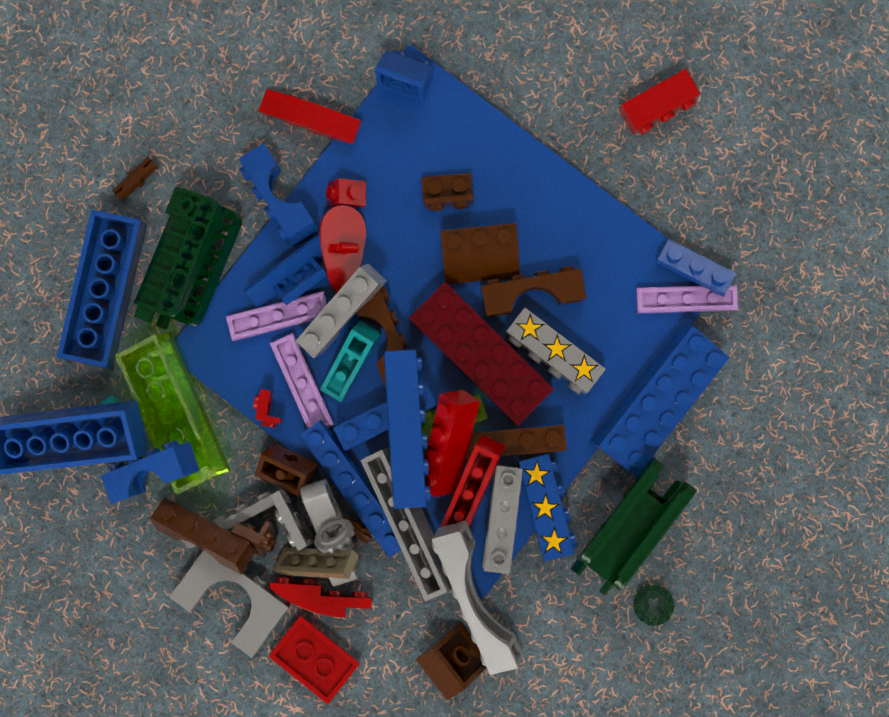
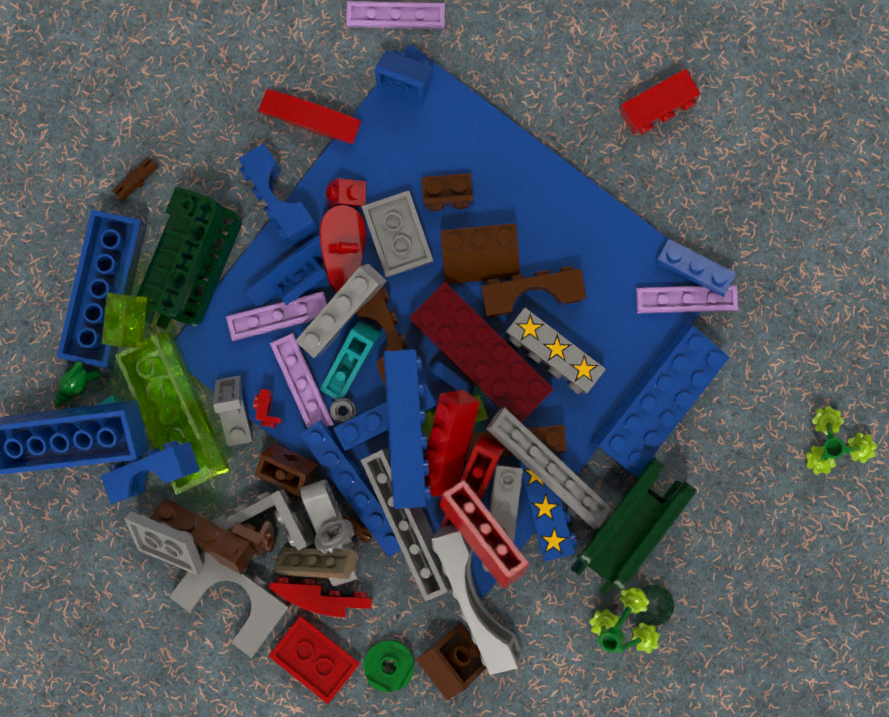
(74, 382): none -> green piece
(124, 320): none -> clear neon green brick
(164, 542): none -> light grey plate
(232, 411): none -> light grey bracket
(335, 410): none -> light grey plate
(375, 671): none -> green plate
(395, 15): none -> lavender tile
(397, 234): none -> light grey plate
(450, 378): none -> blue beam
(483, 534): none -> red brick
(548, 468): none -> light grey plate
(609, 625): none -> lime plant
(822, 458): none -> lime plant

